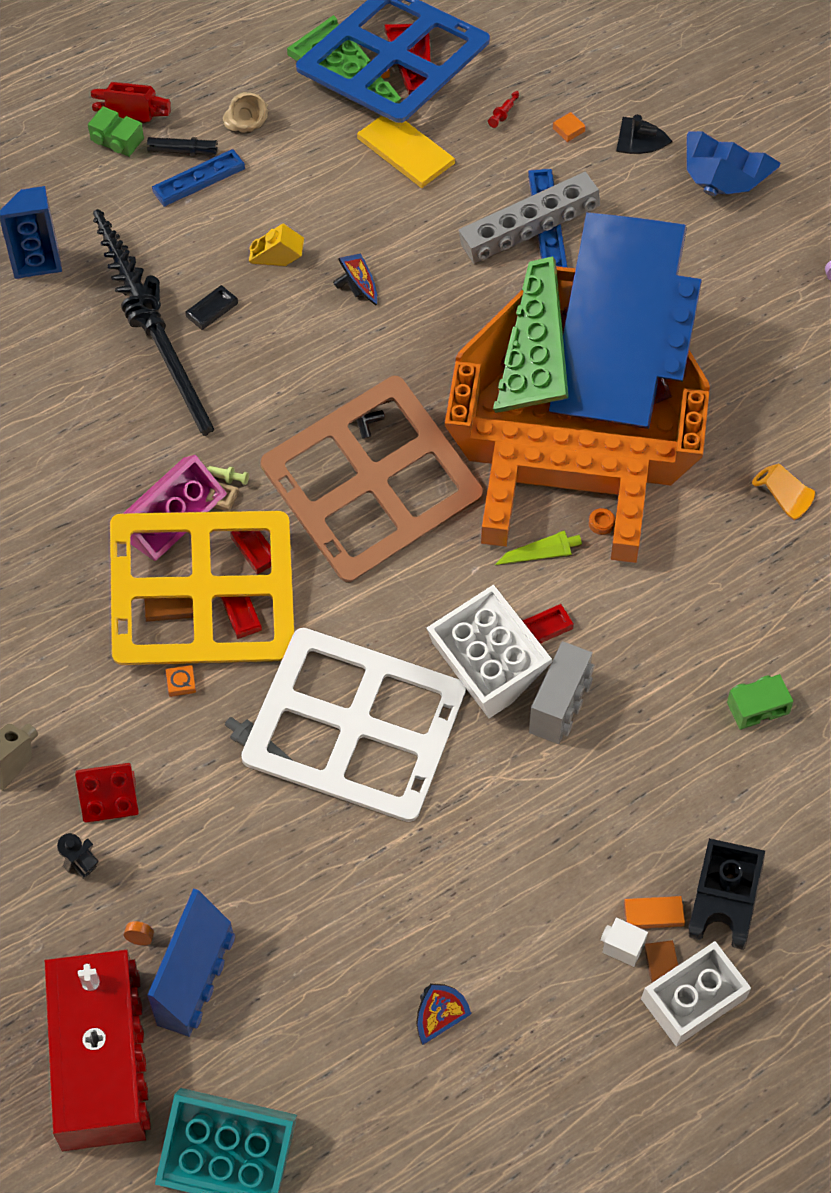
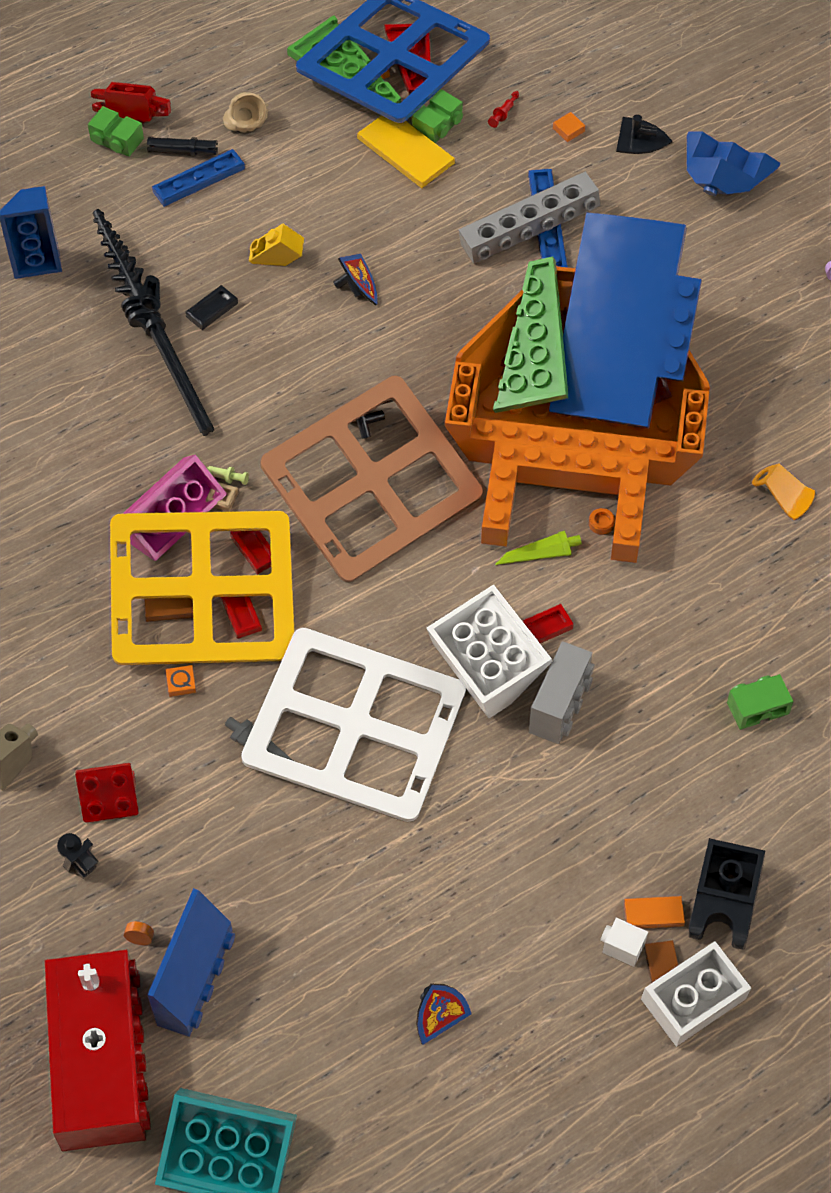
(438, 116): none -> bright green brick

